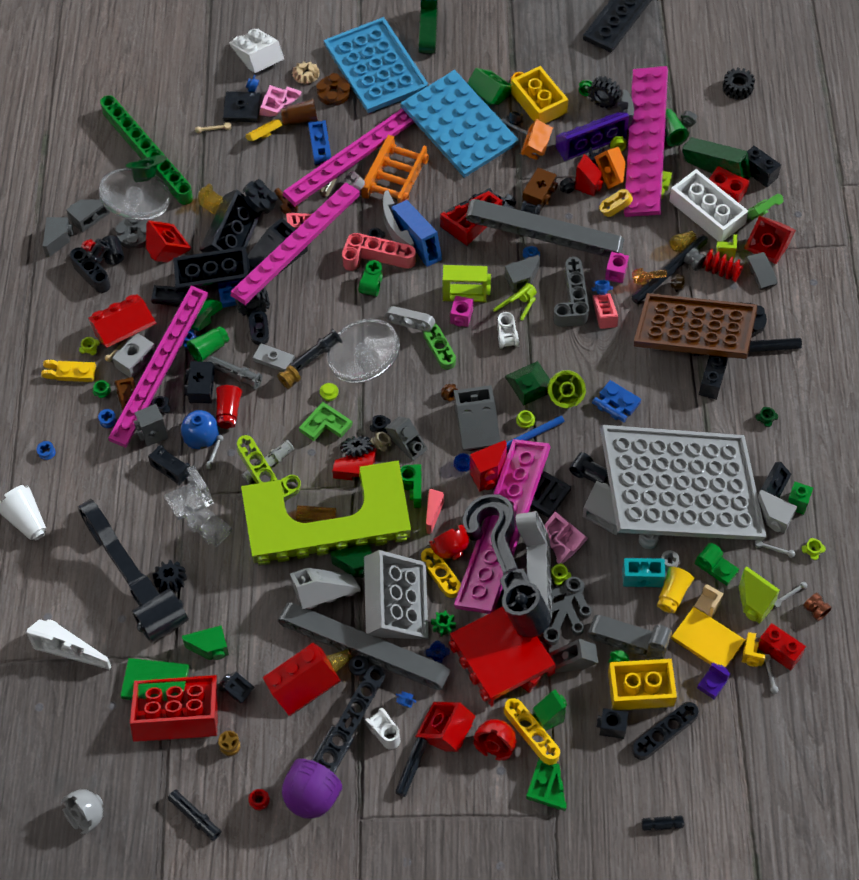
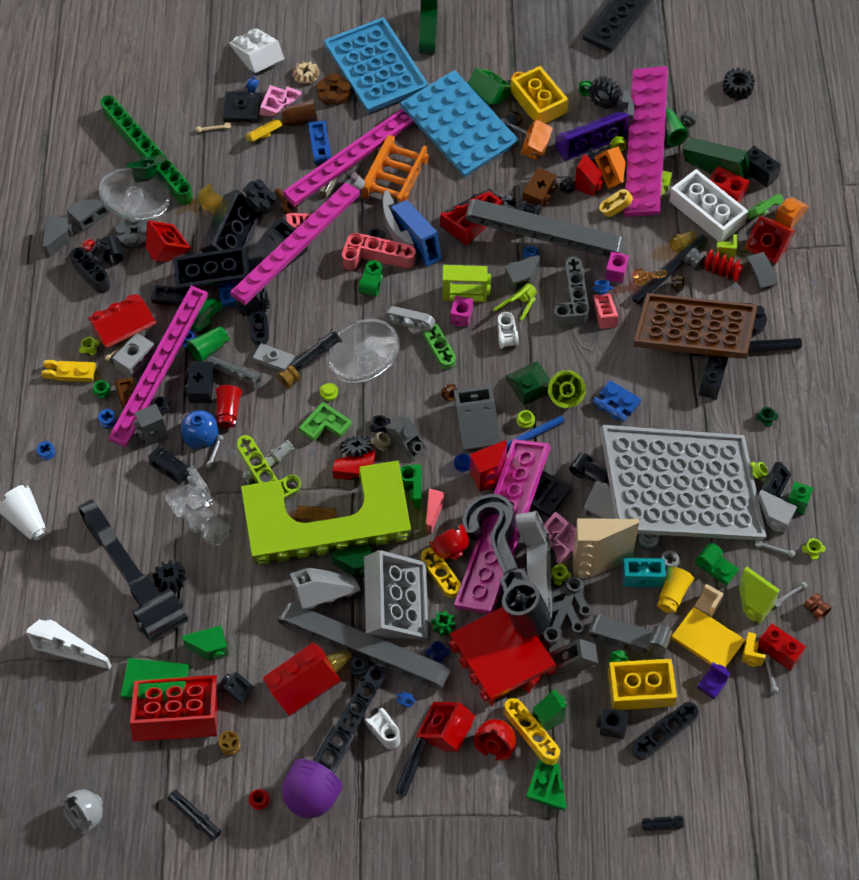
(602, 545): none -> tan slope
(759, 471): none -> lime plate
(790, 212): none -> orange slope

